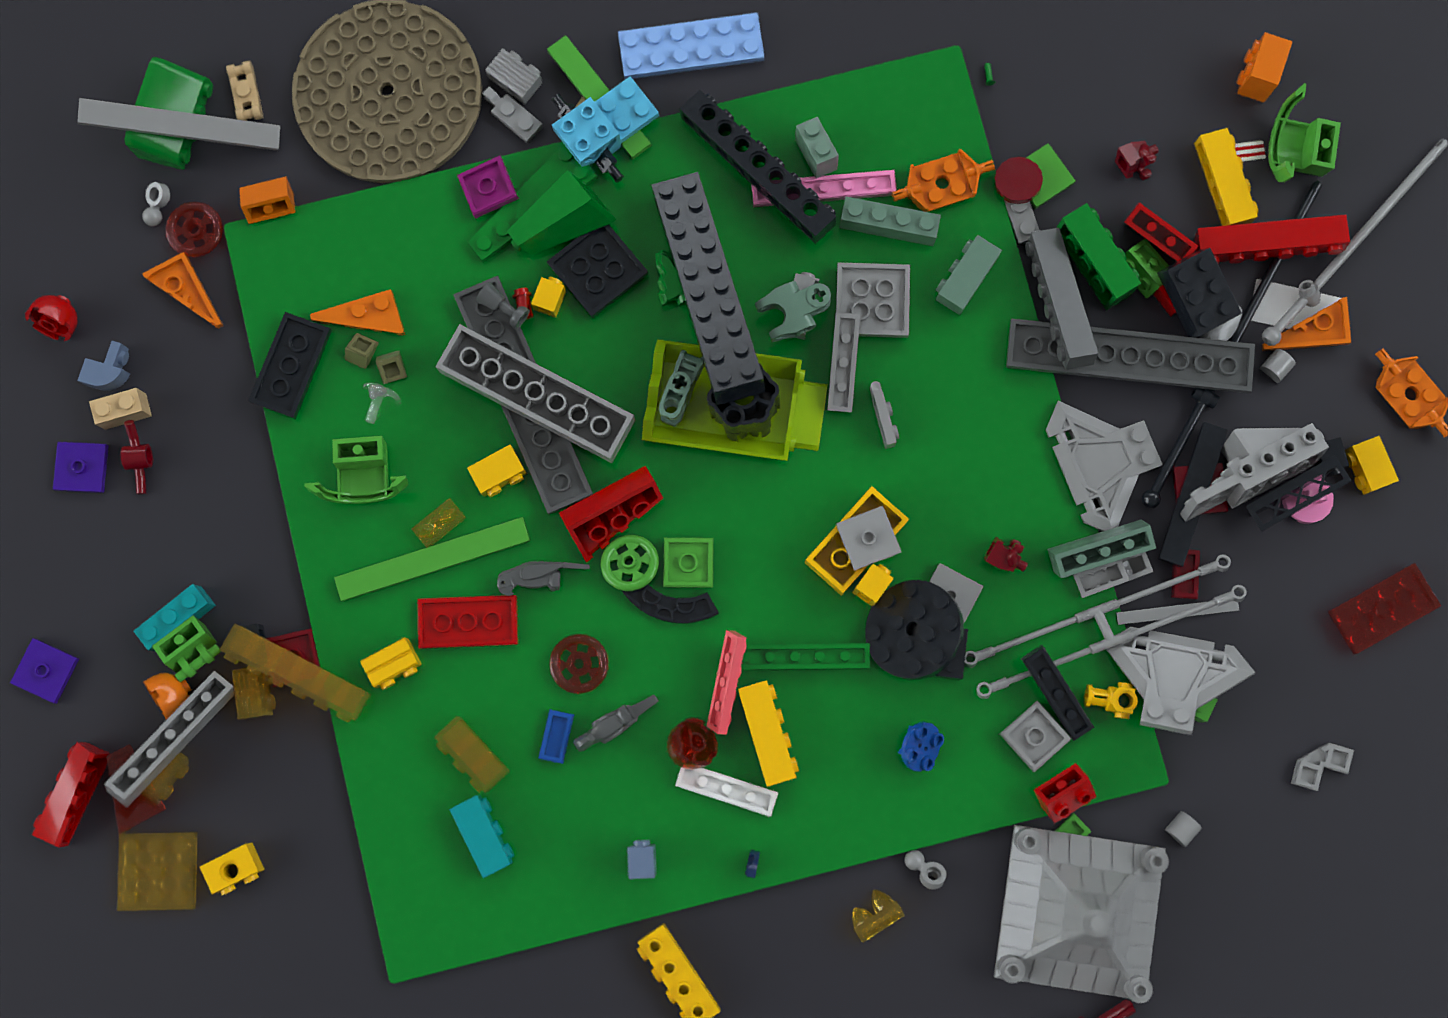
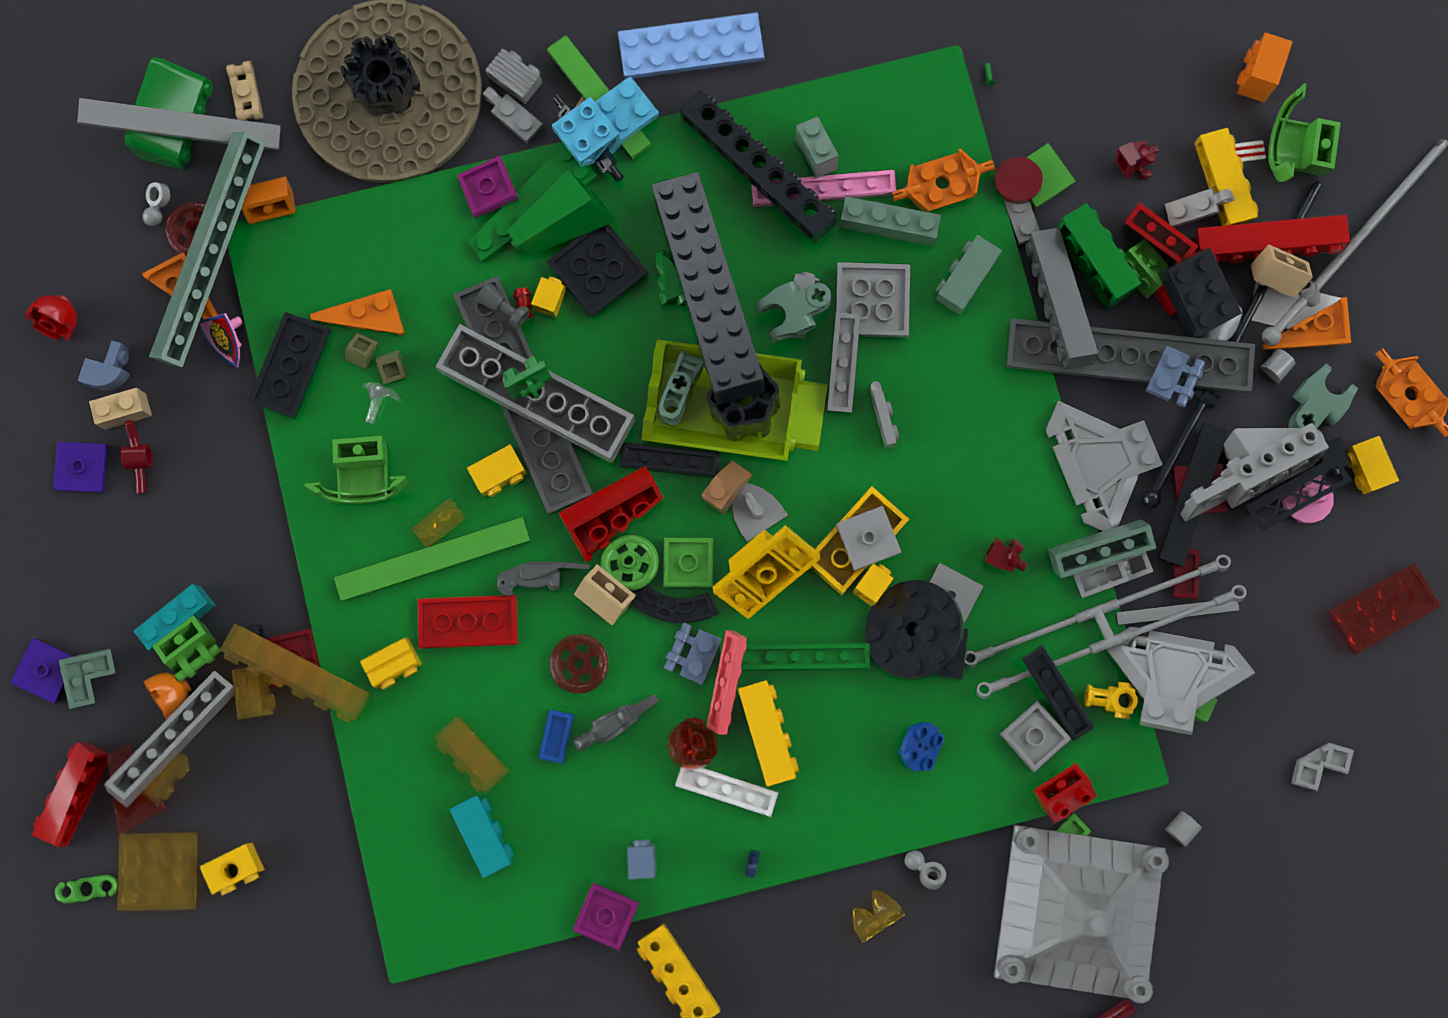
(77, 896): none -> bright green piece
(79, 670): none -> sand green plate
(207, 249): none -> sand green brick
(222, 336): none -> shield
(373, 60): none -> black piece
(527, 381): none -> green hips
(604, 594): none -> tan brick
(605, 916): none -> magenta plate
(669, 460): none -> black tile
(699, 657): none -> sand blue plate
(726, 486): none -> medium nougat slope
(756, 511): none -> light grey shield
(764, 570): none -> yellow brick
(1167, 373): none -> sand blue plate
(1197, 206): none -> light grey plate
(1281, 271): none -> tan brick
(1318, 403): none -> sand green piece

